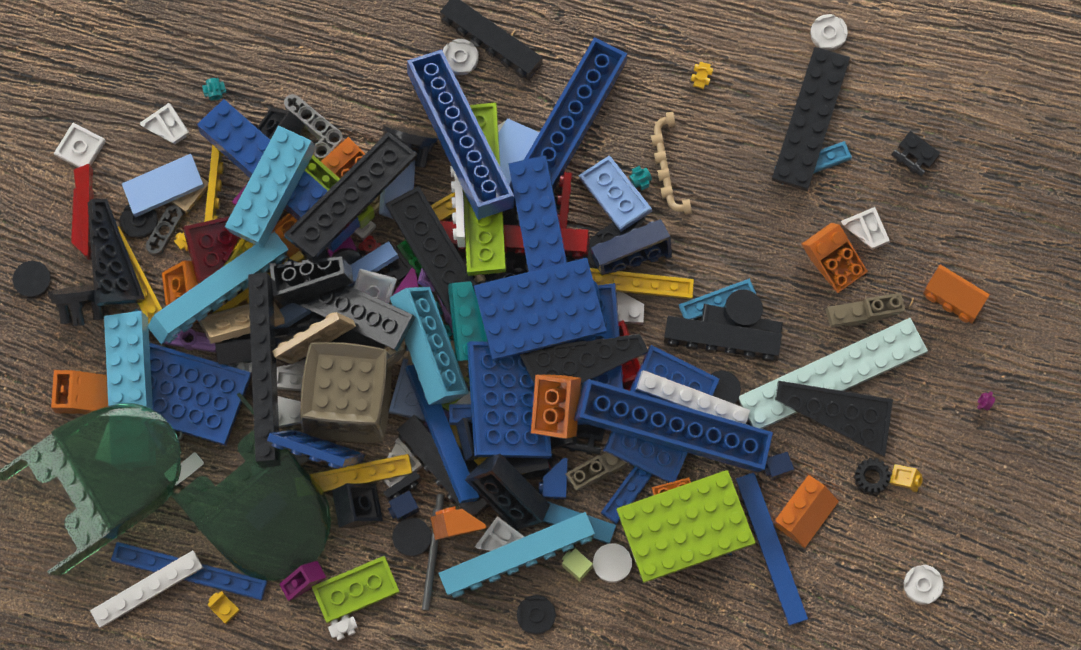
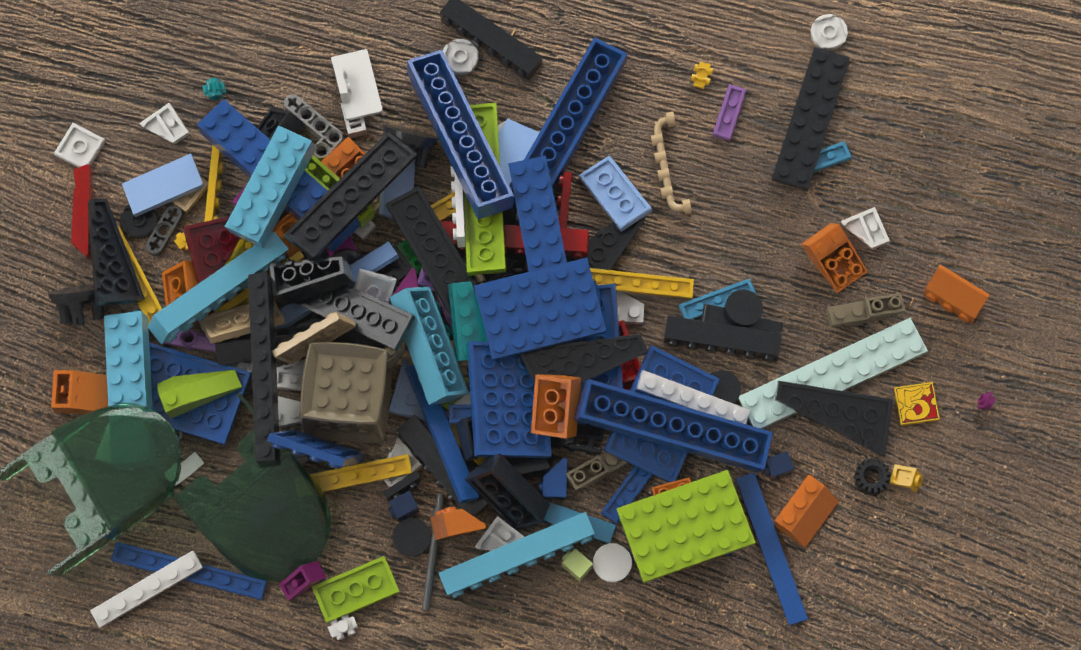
(31, 279): black tile -> none
(190, 391): none -> lime wedge
(222, 607): yellow bracket -> none
(355, 132): none -> white slope
(356, 85): none -> white bracket
(357, 505): black slope -> none
(369, 240): red plate -> none
(536, 615): black tile -> none
(633, 248): dark blue wedge -> none
(640, 177): teal gear -> none
(729, 112): none -> medium lavender tile
(916, 404): none -> tile
(917, 149): black plate -> none
(923, 584): white tile -> none

